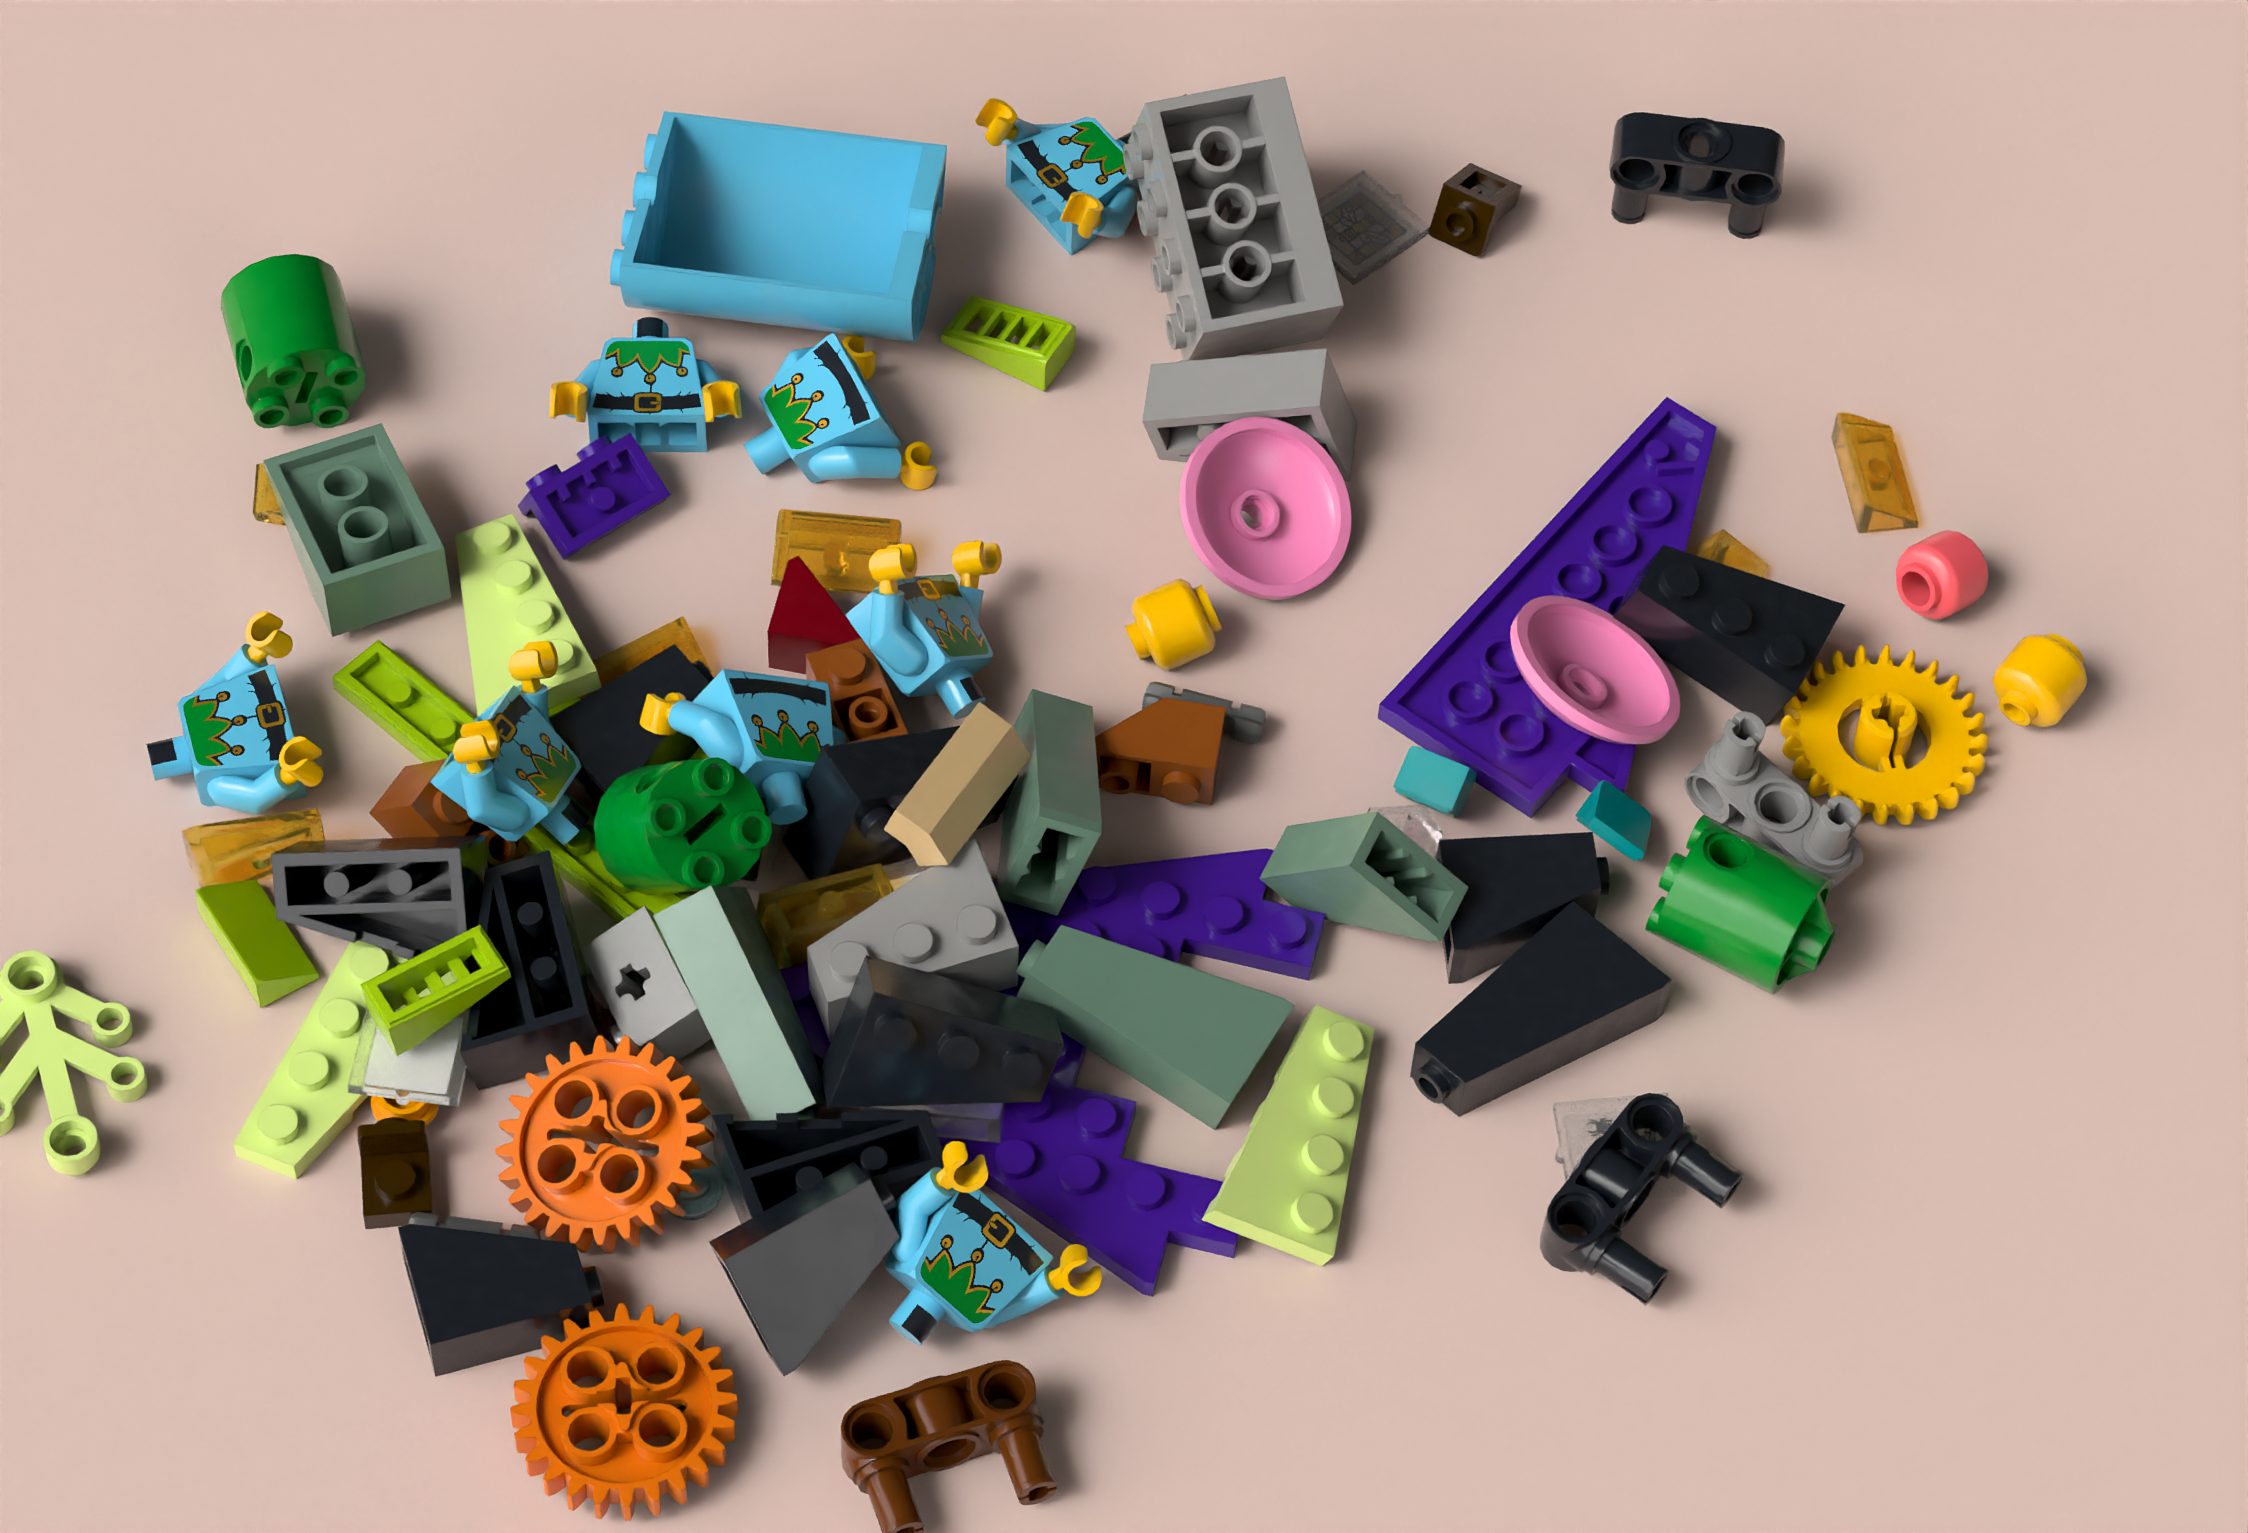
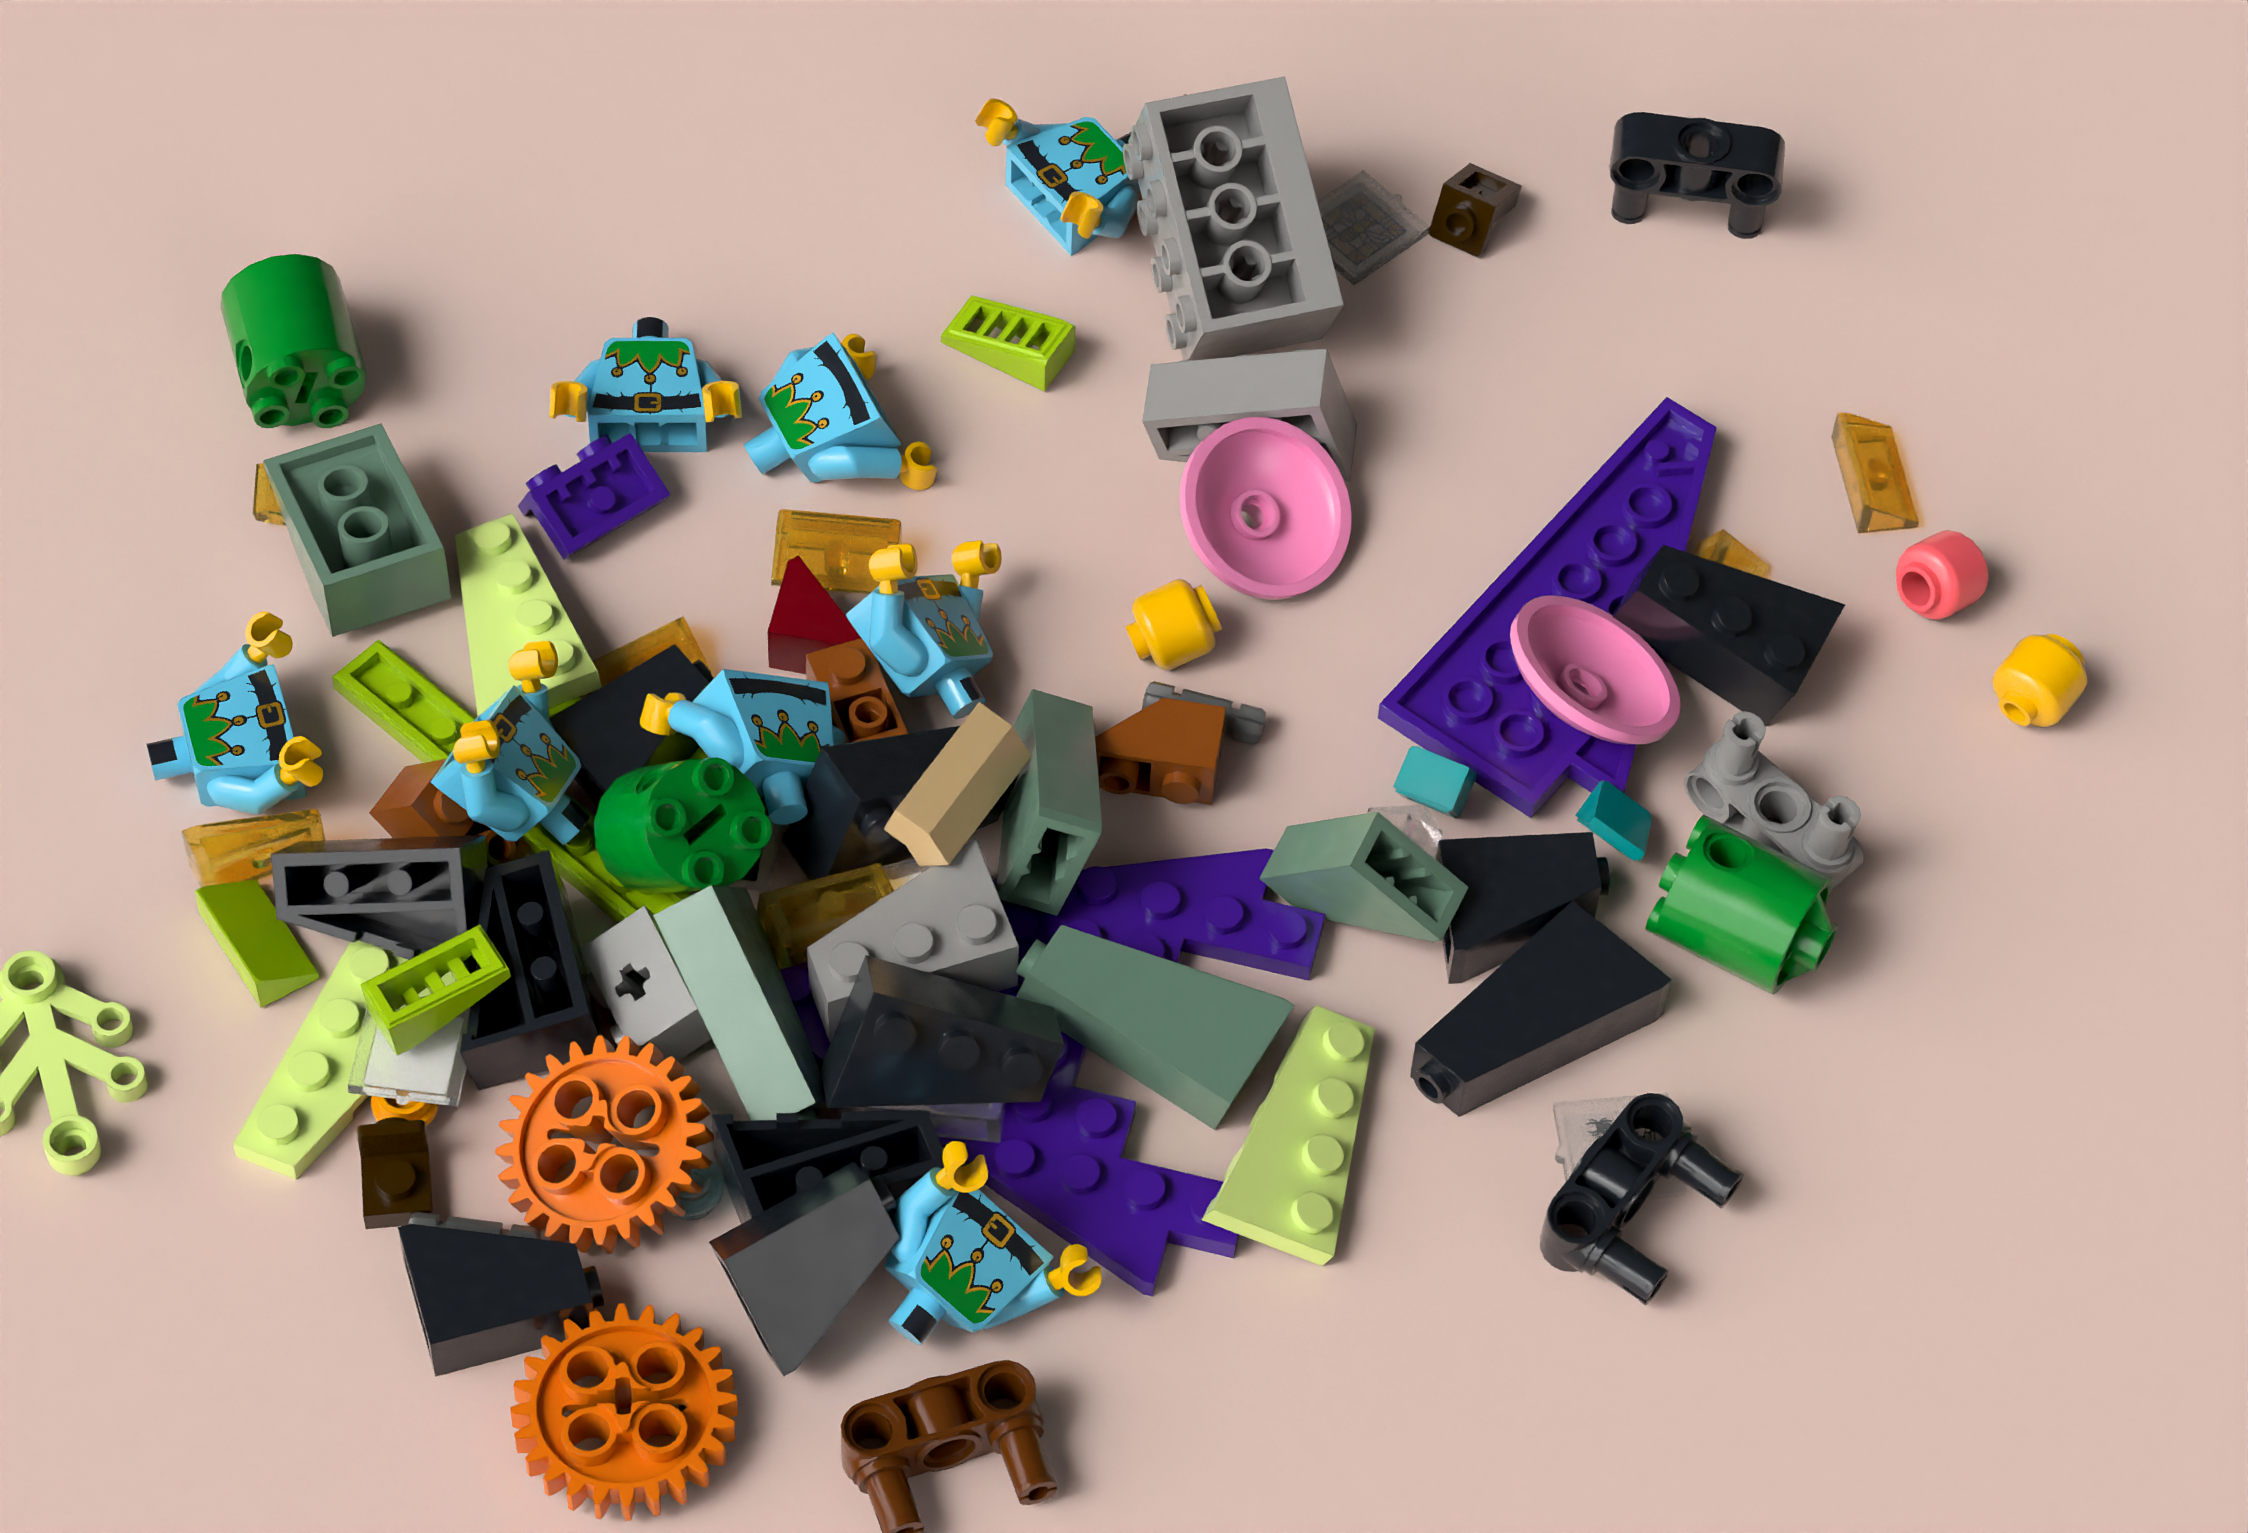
(783, 227): medium azure cylinder -> none
(1890, 707): yellow gear -> none

